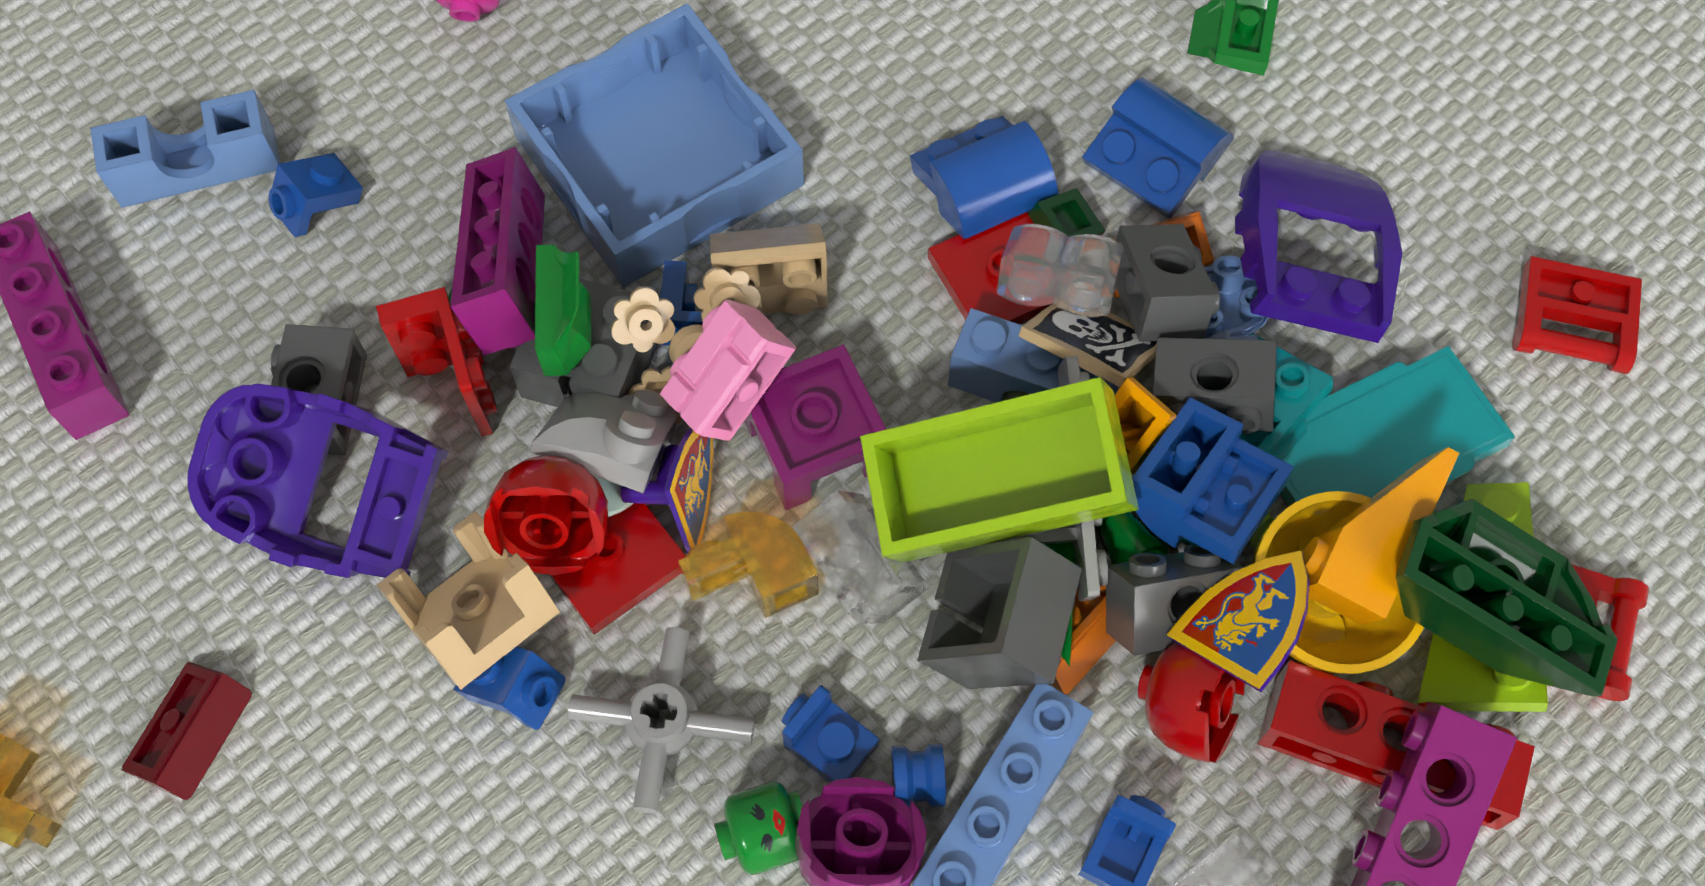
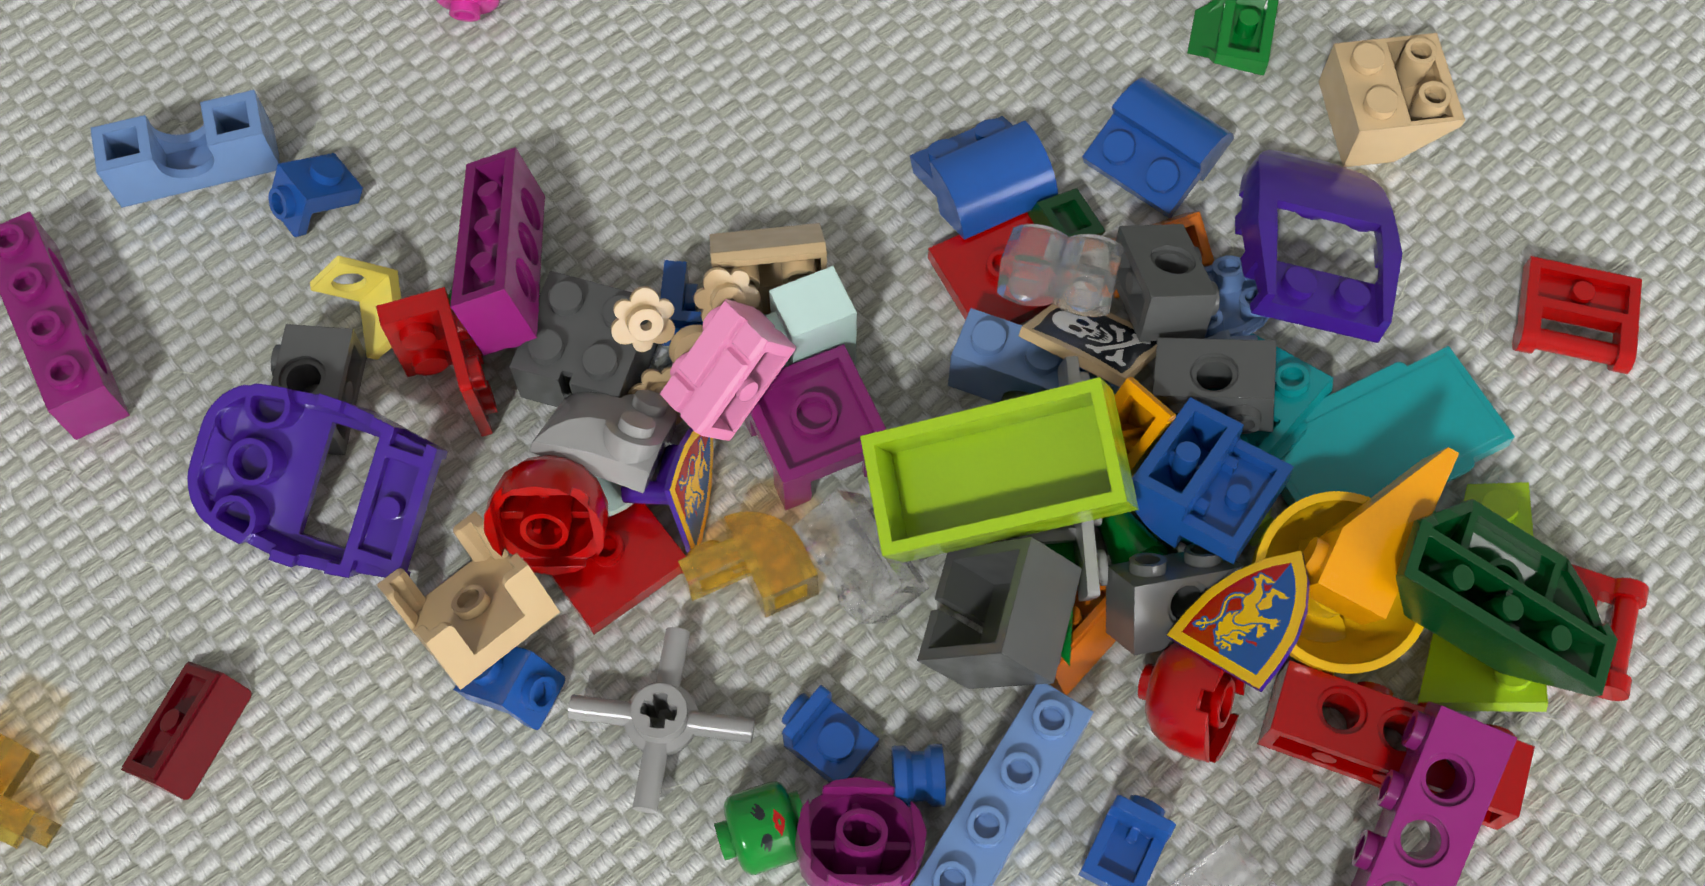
(377, 288): none -> light yellow bracket
(560, 311): green slope -> none
(656, 144): medium blue tile -> none
(814, 315): none -> light aqua brick
(1388, 97): none -> tan slope

